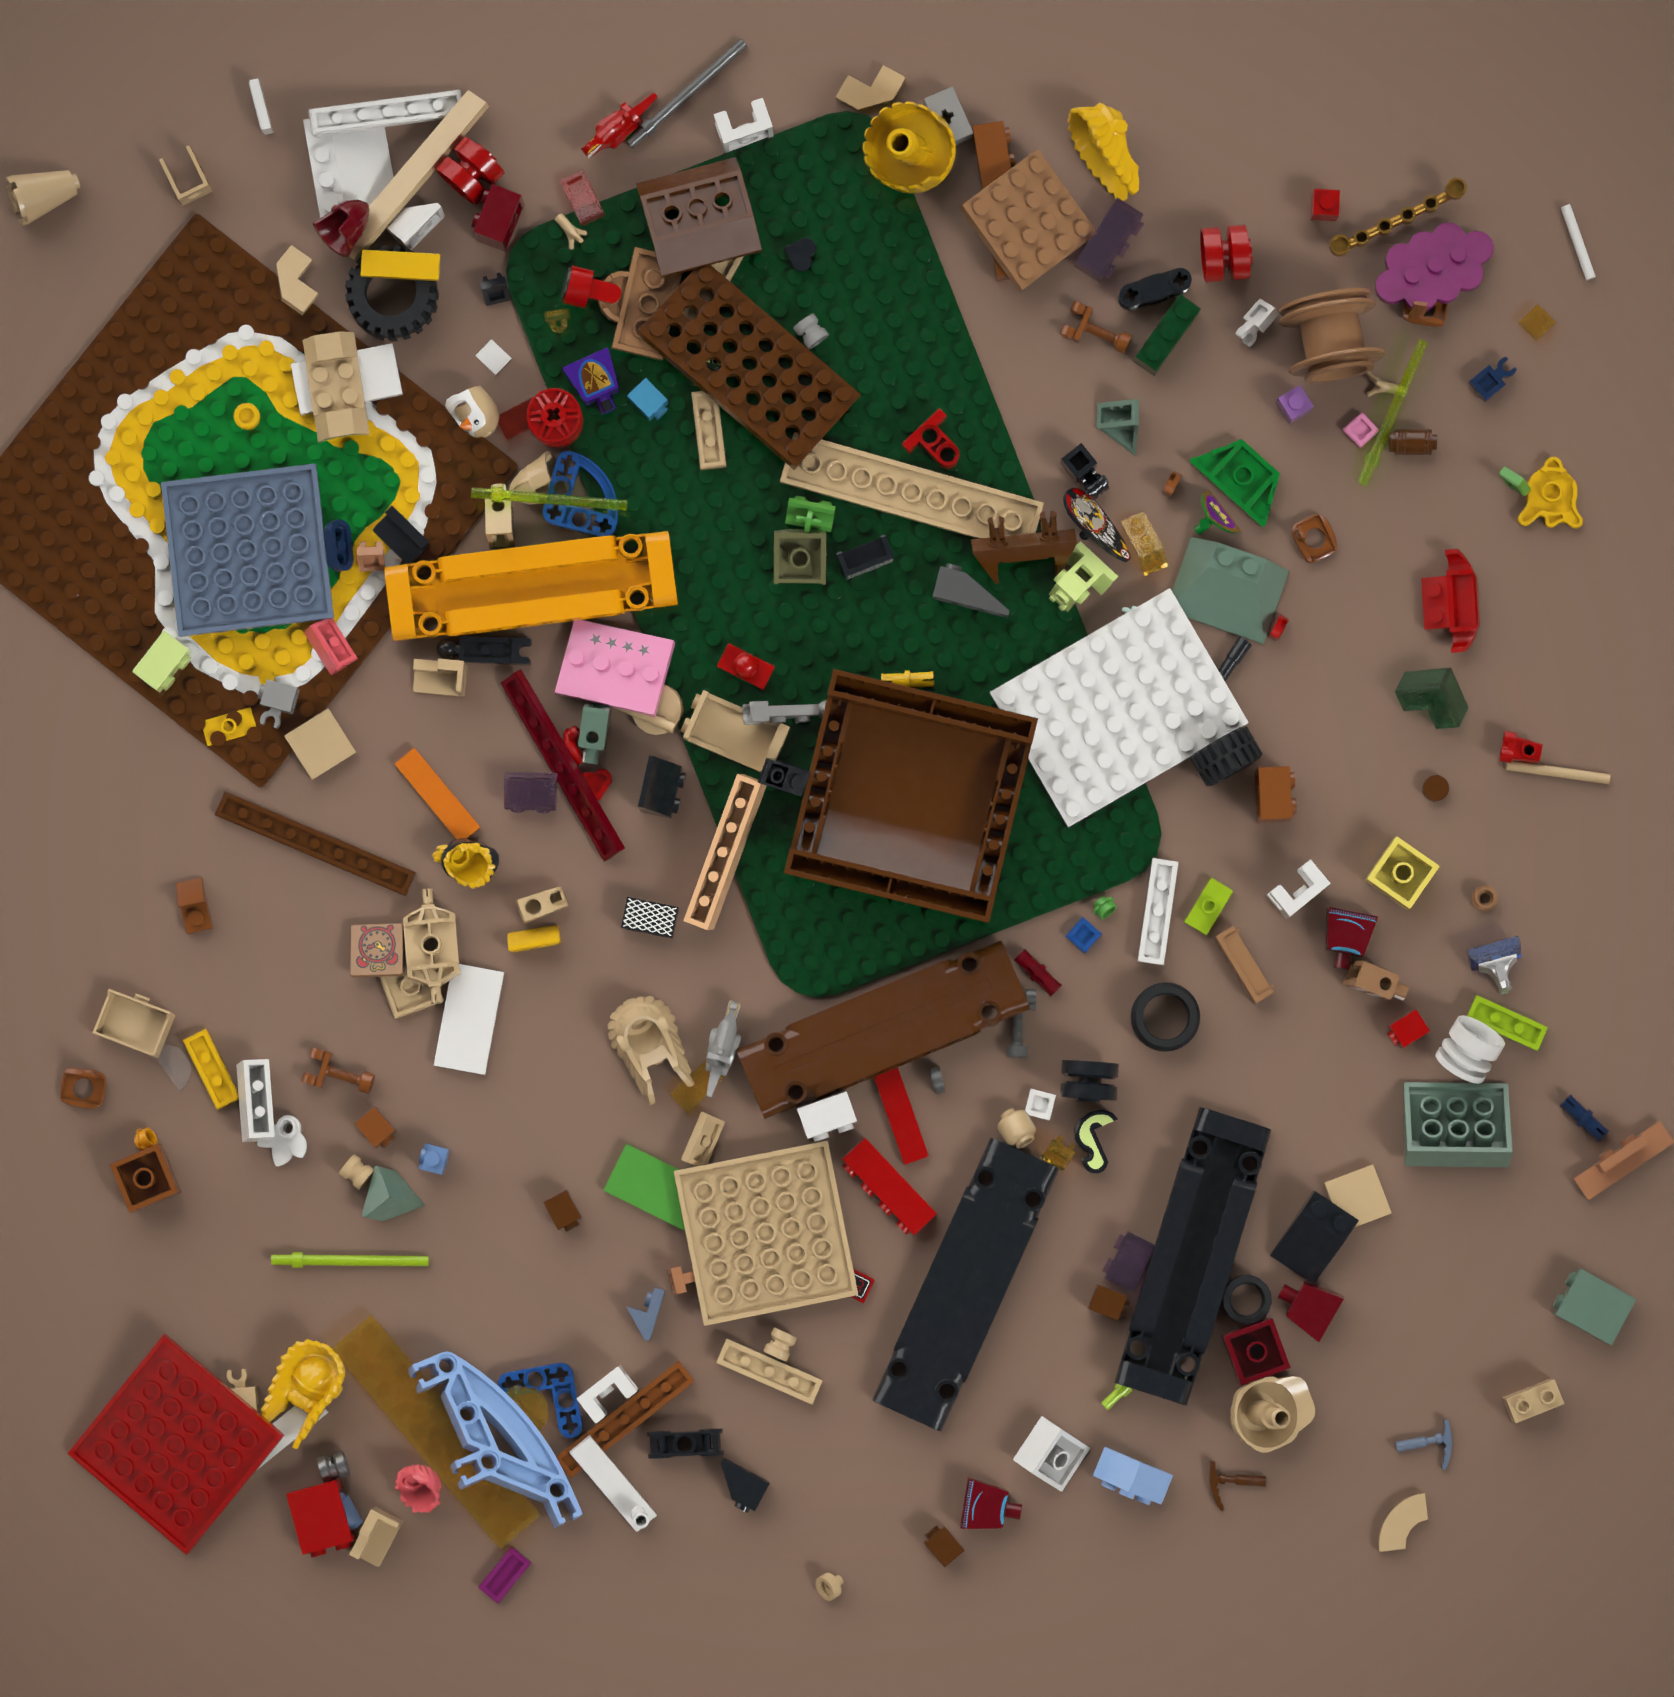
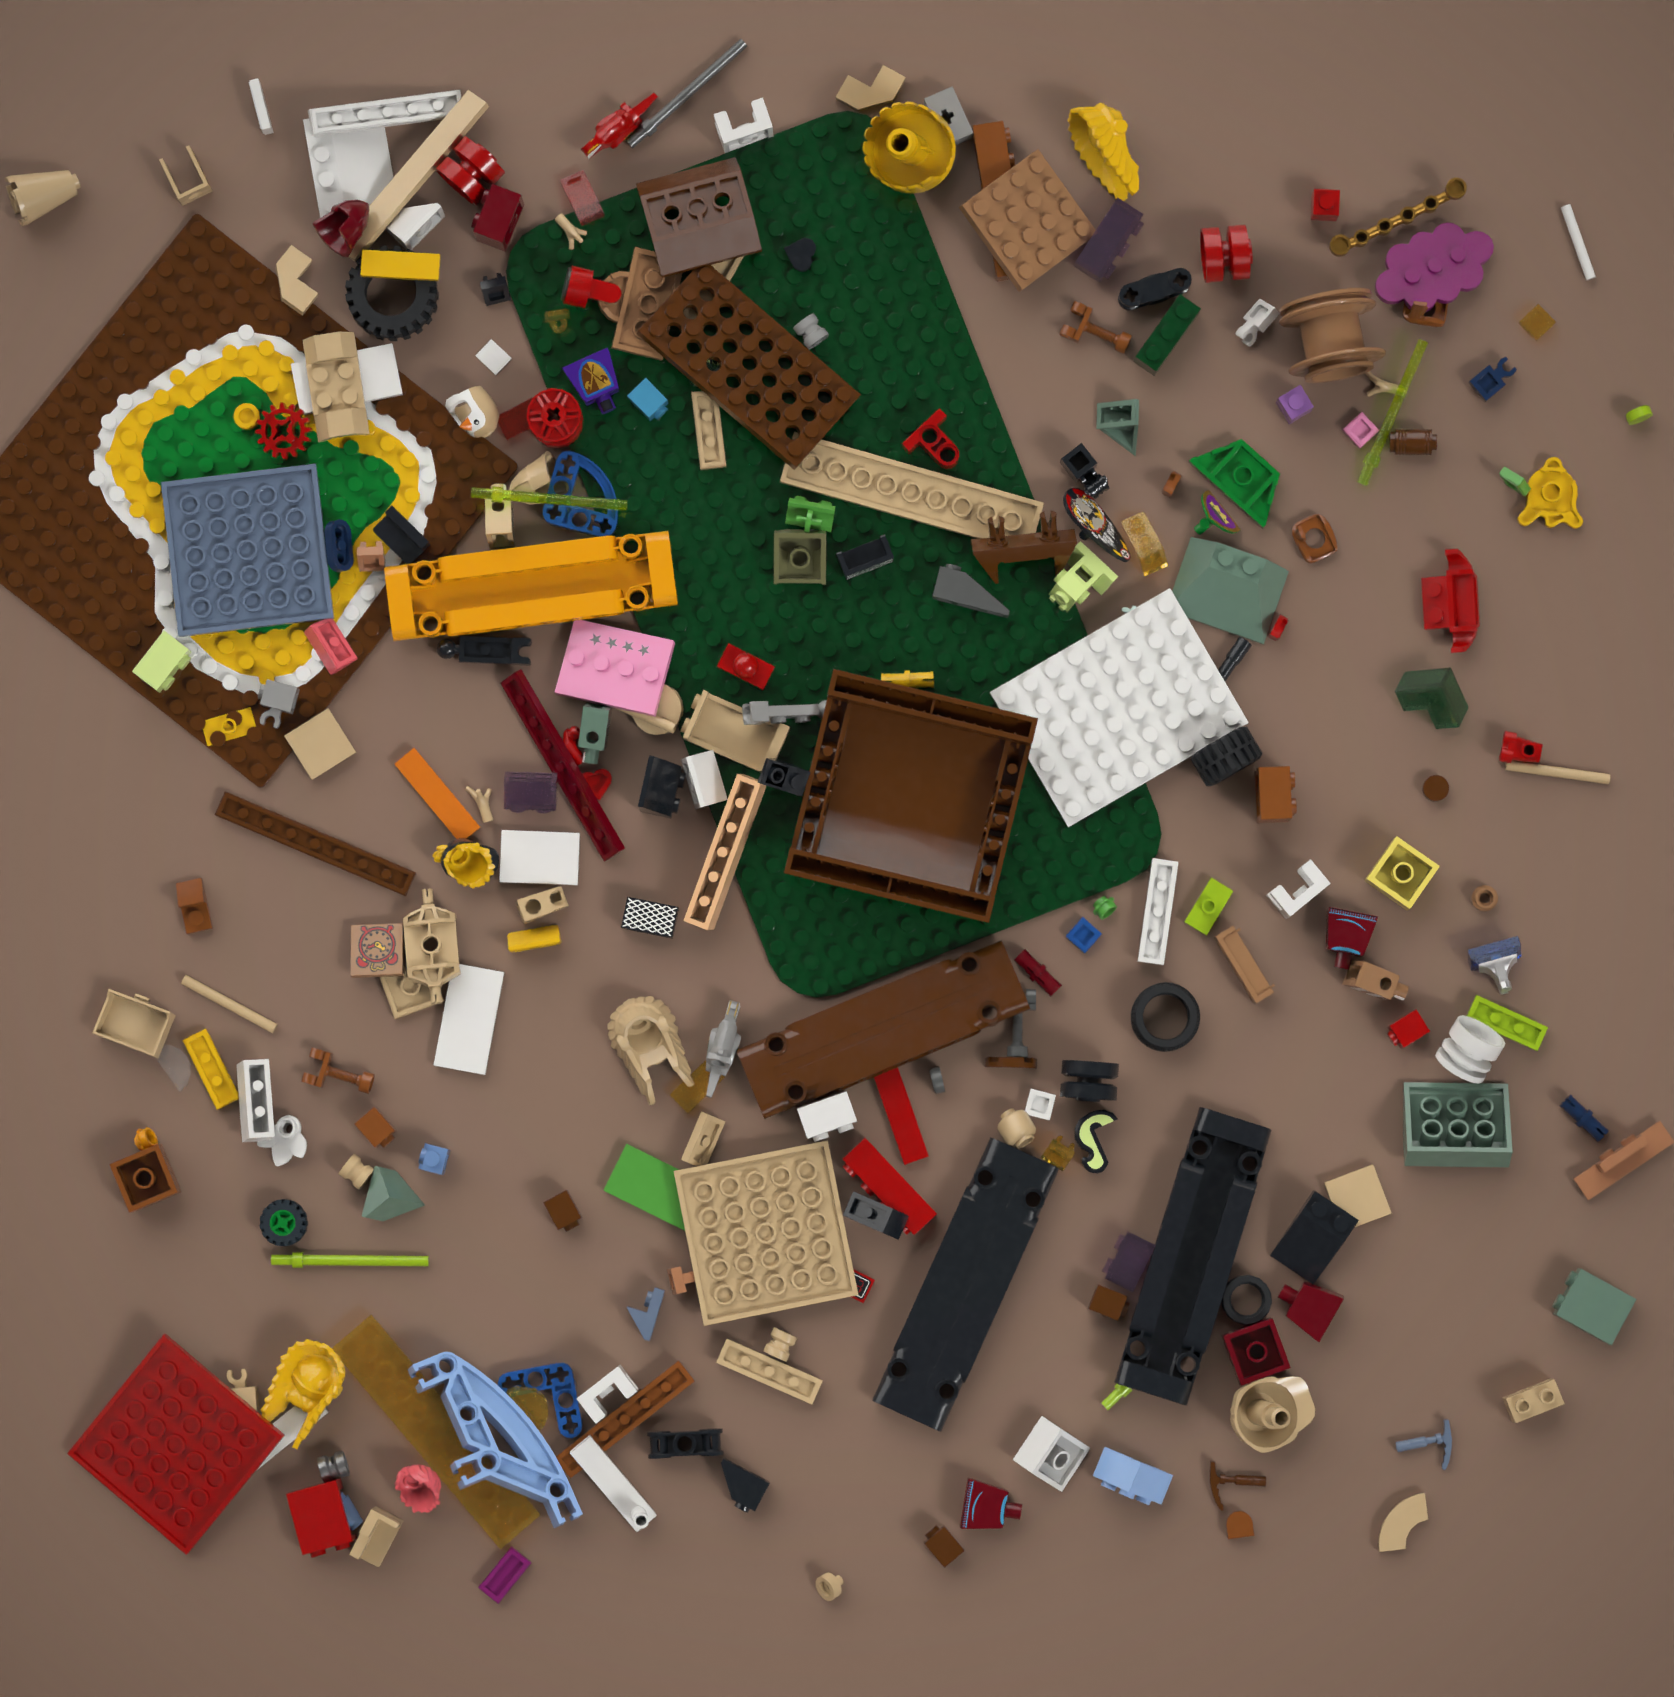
(71, 1076): dark orange piece -> none
(229, 1004): none -> tan bar
(272, 1220): none -> black wheel
(293, 421): none -> red gear
(440, 677): tan panel -> none
(482, 802): none -> tan bar
(539, 857): none -> white tile
(704, 779): none -> white slope
(875, 1215): none -> black panel
(1011, 1062): none -> reddish brown tile
(1239, 1525): none -> dark orange tile
(1639, 414): none -> lime tile

